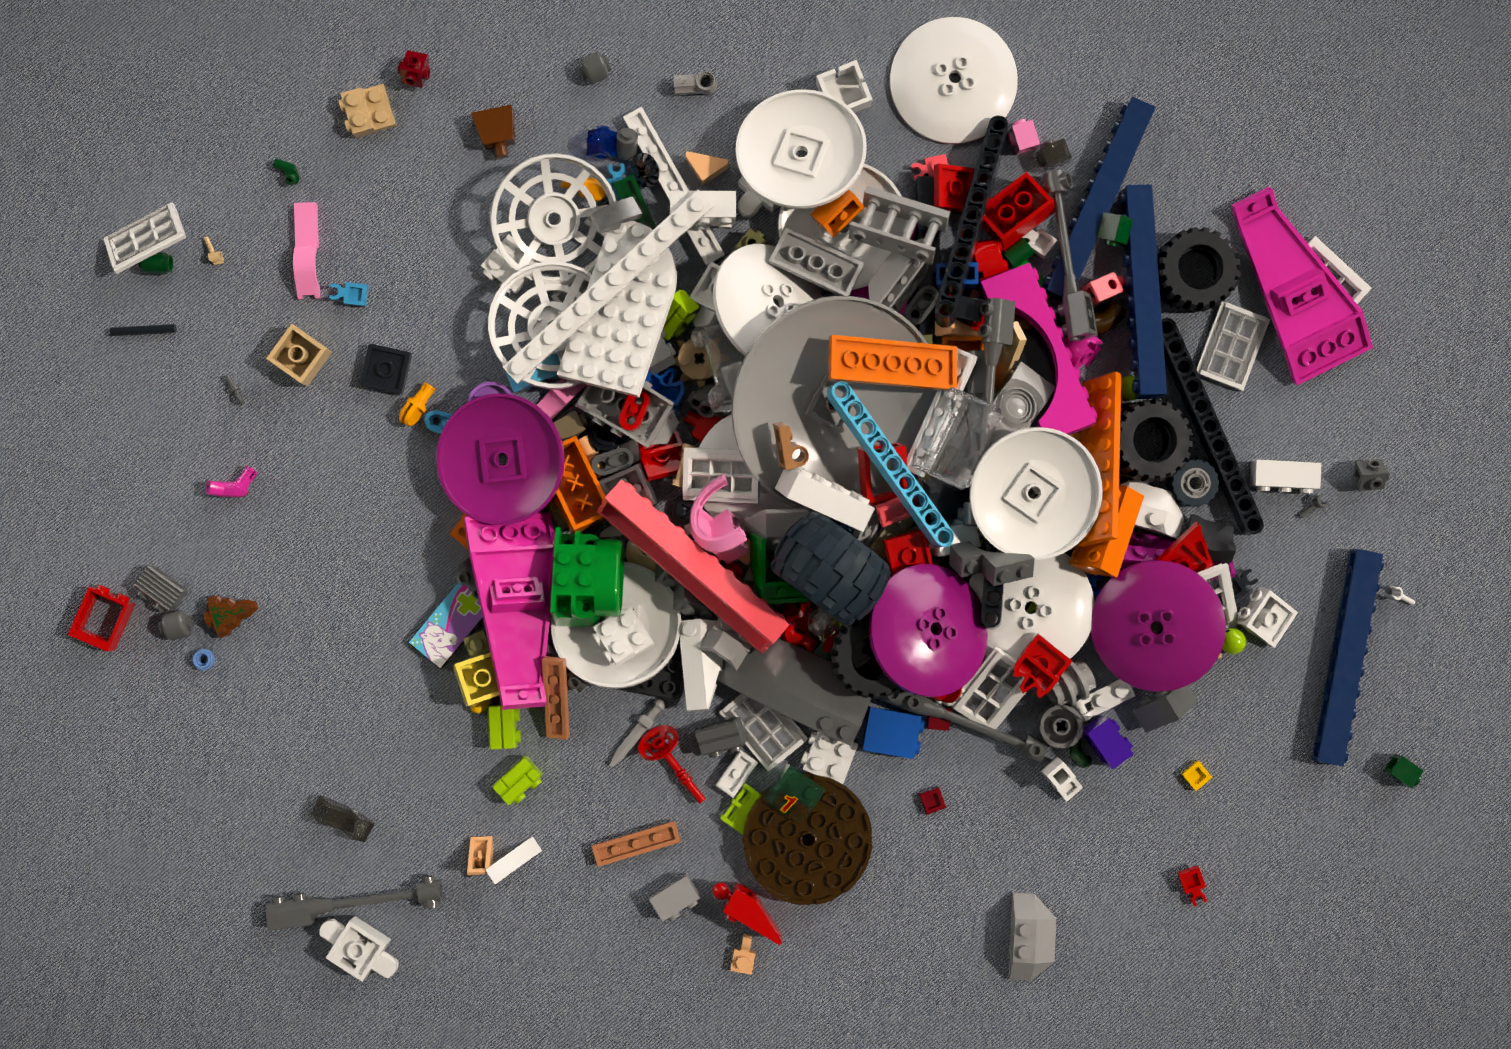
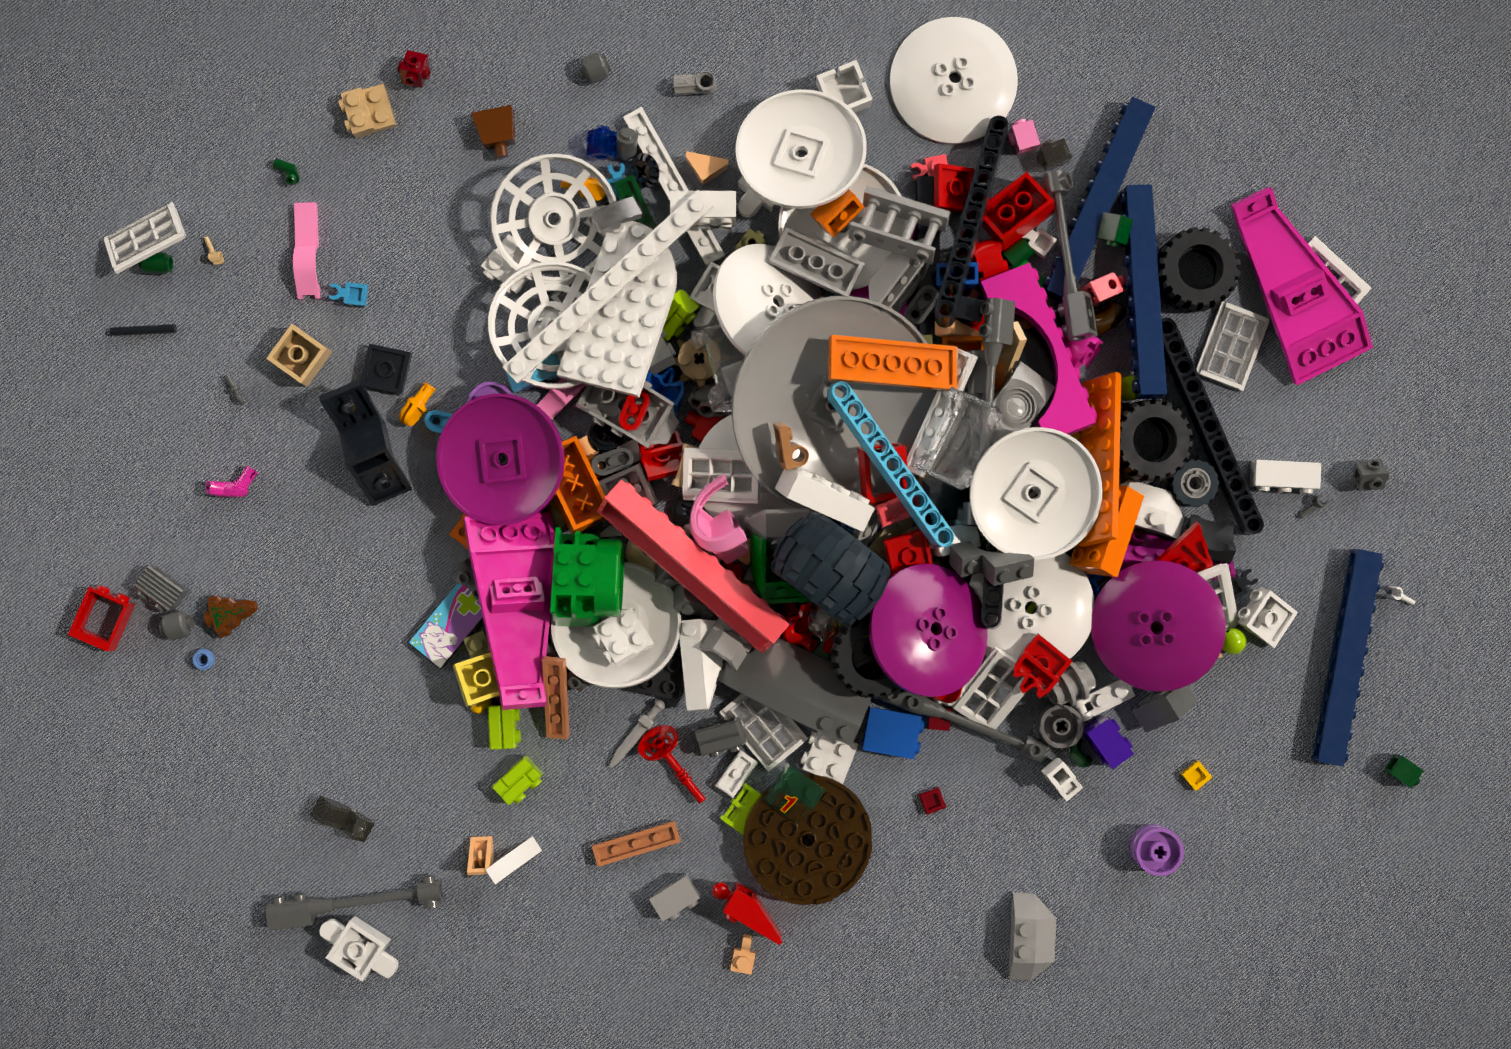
(365, 442): none -> black bracket
(571, 425): dark tan brick -> none
(1169, 852): none -> medium lavender wheel
(1192, 882): red plate -> none

